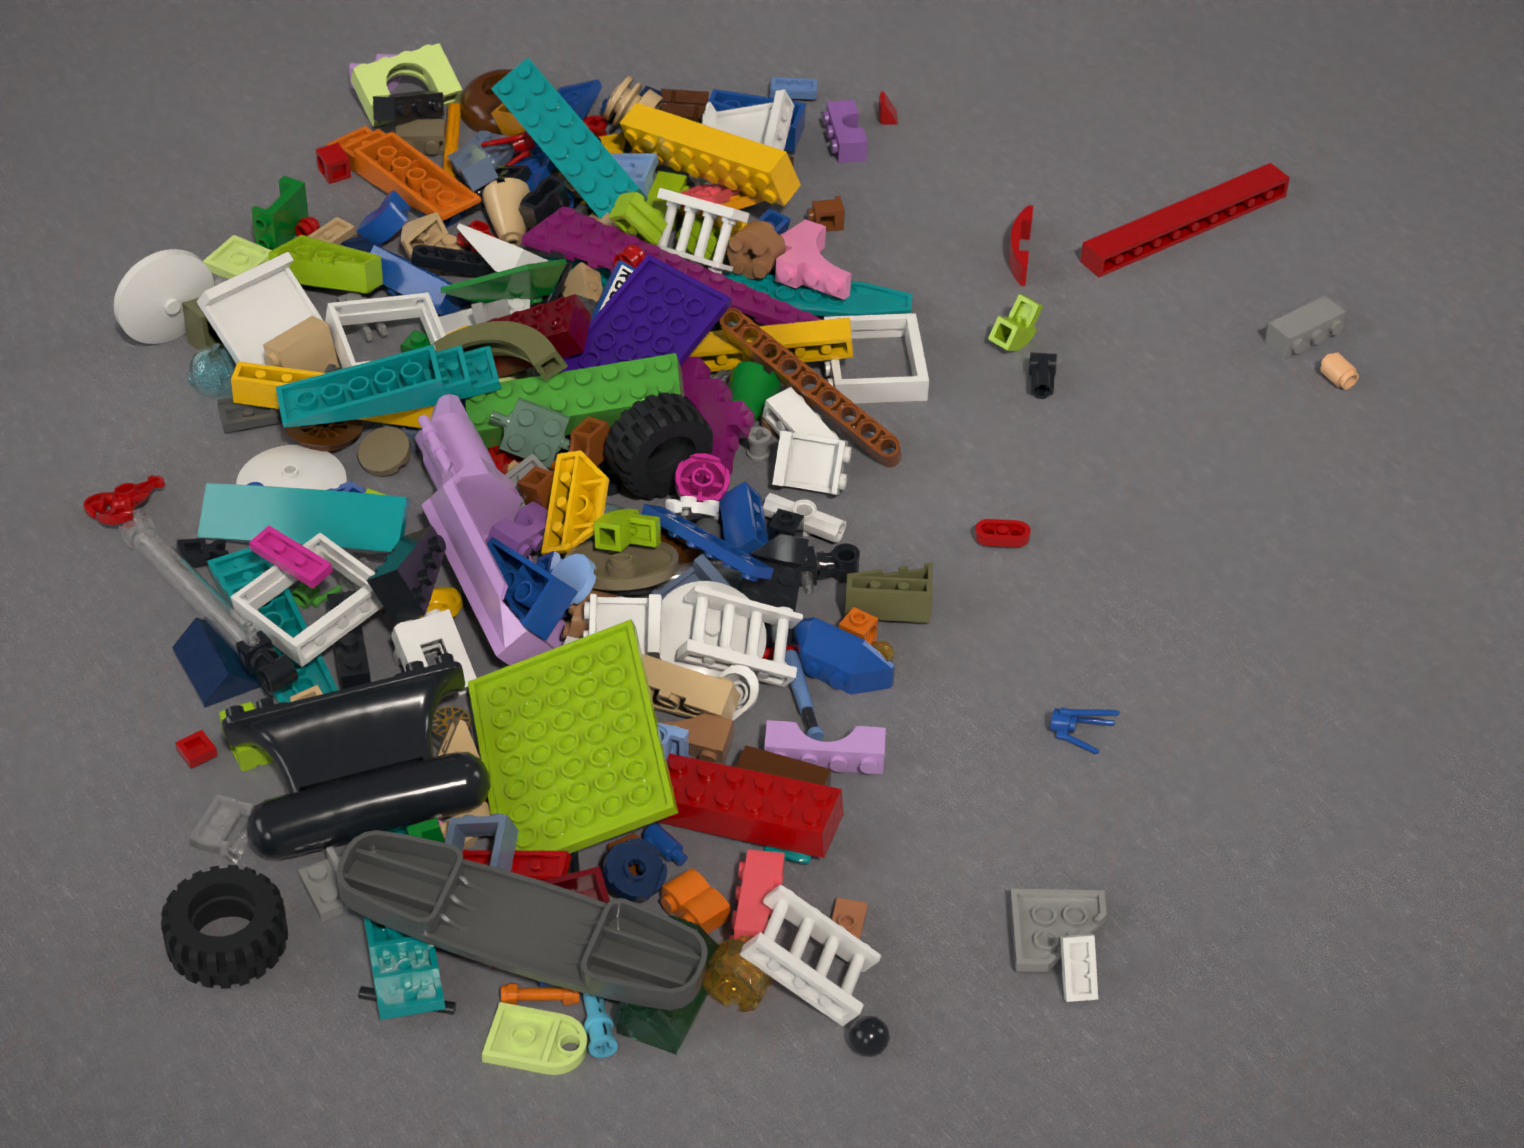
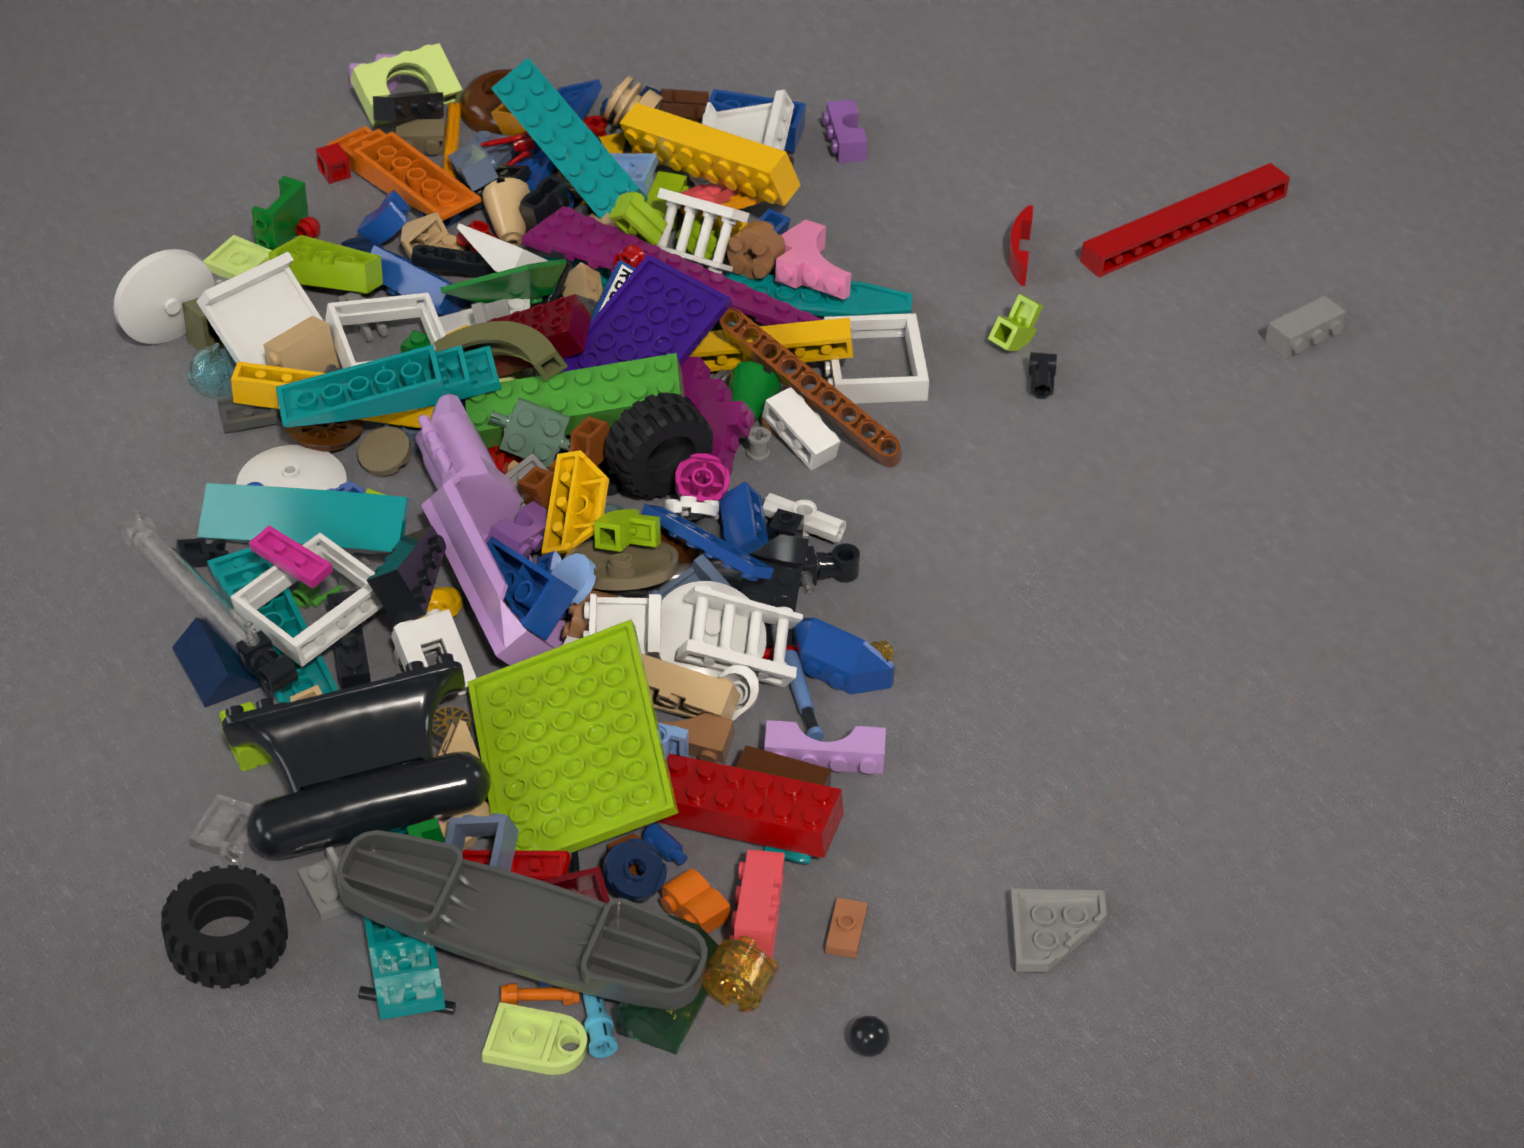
(121, 501): red animal -> none
(196, 749): red plate -> none
(334, 231): tan plate -> none
(795, 87): medium blue plate -> none
(798, 976): white fence -> none
(811, 462): white panel -> none
(828, 213): dark orange brick -> none
(860, 624): orange brick -> none
(887, 111): red slope -> none
(892, 595): olive wedge -> none
(1002, 533): red plate -> none
(1065, 721): blue plant -> none
(1079, 967): white tile -> none
(1339, 370): light nougat brick -> none

